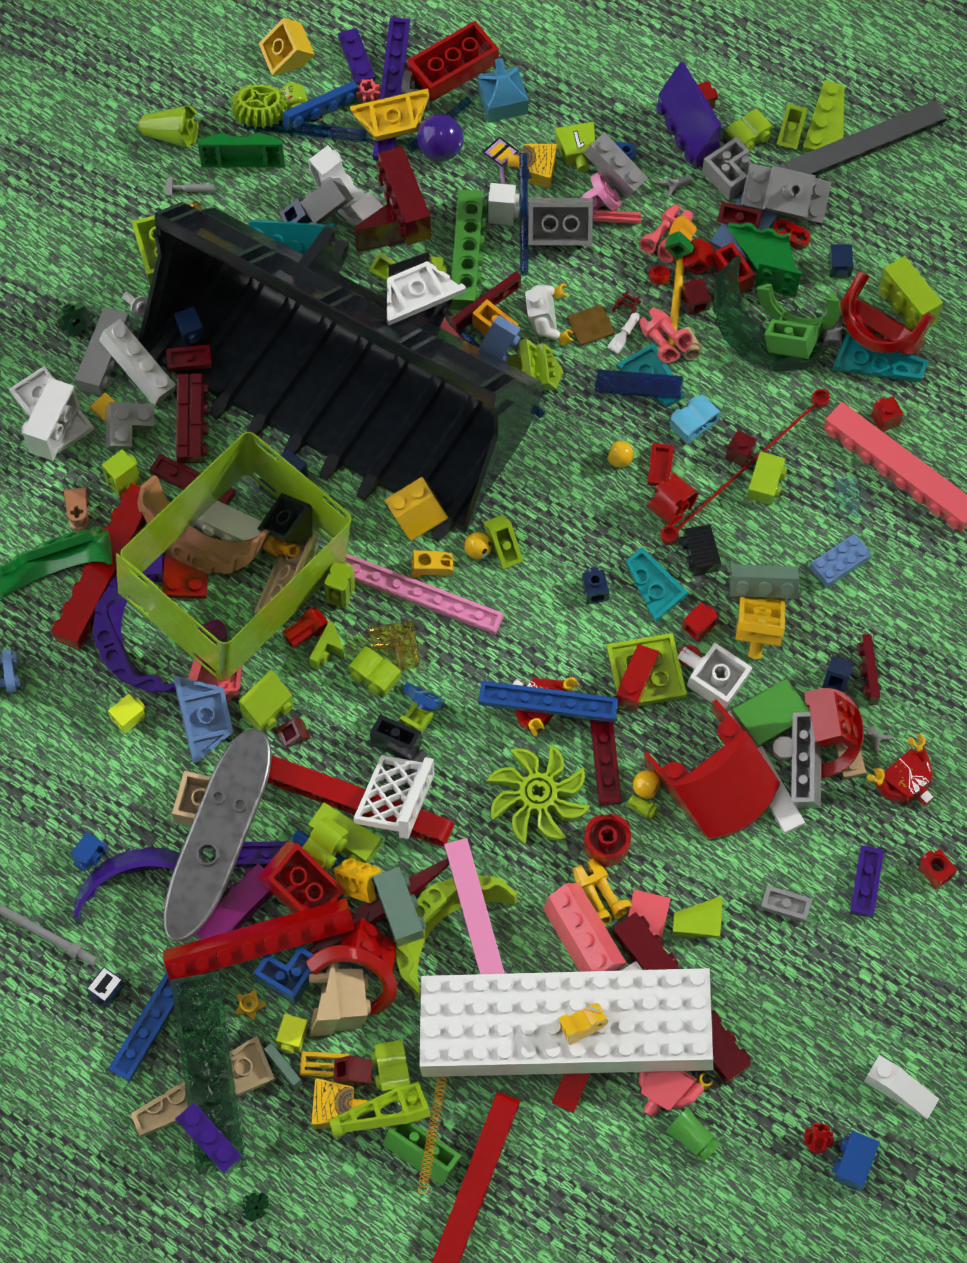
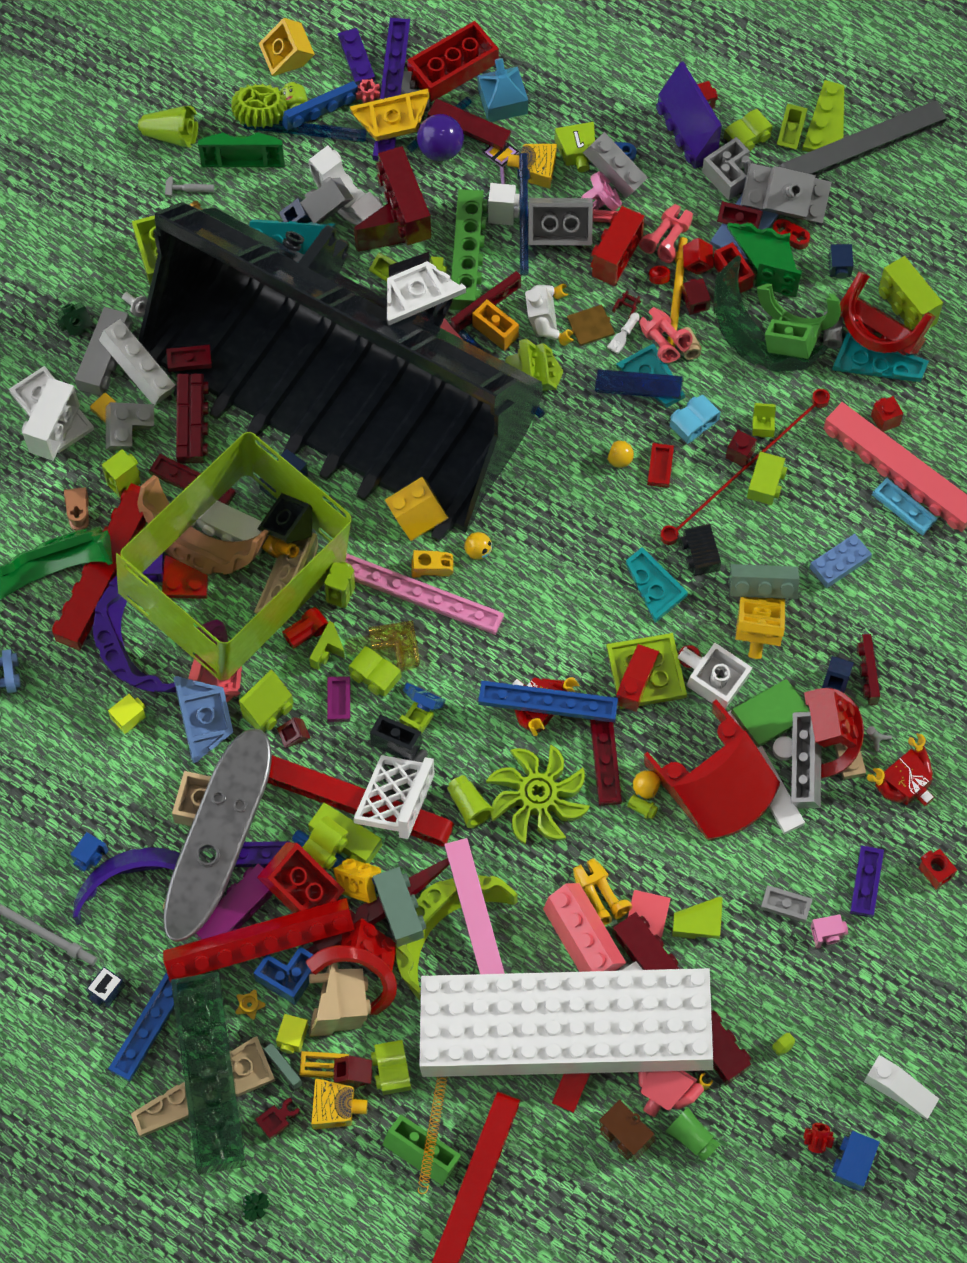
(189, 325): dark blue brick -> none
(209, 1138): dark purple plate -> none
(274, 1120): none -> dark red plate
(293, 241): none -> black bush
(339, 699): none -> magenta tile
(410, 1098): lime plate -> none
(469, 802): none -> lime plant
(473, 125): none -> dark red tile
(501, 338): medium blue brick -> none
(503, 541): lime slope -> none
(582, 1023): yellow leg -> none
(595, 592): dark blue brick -> none
(607, 827): red brick -> none
(617, 245): none -> red brick
(628, 1133): none -> reddish brown brick
(672, 499): red brick -> none
(674, 183): light grey bar -> none
(680, 236): leg -> none
(700, 622): red brick -> none
(763, 420): none -> lime bracket
(783, 1044): none -> lime tile
(828, 930): none -> bright pink brick
(847, 495): clear light blue slope -> none
(904, 506): none -> medium azure tile

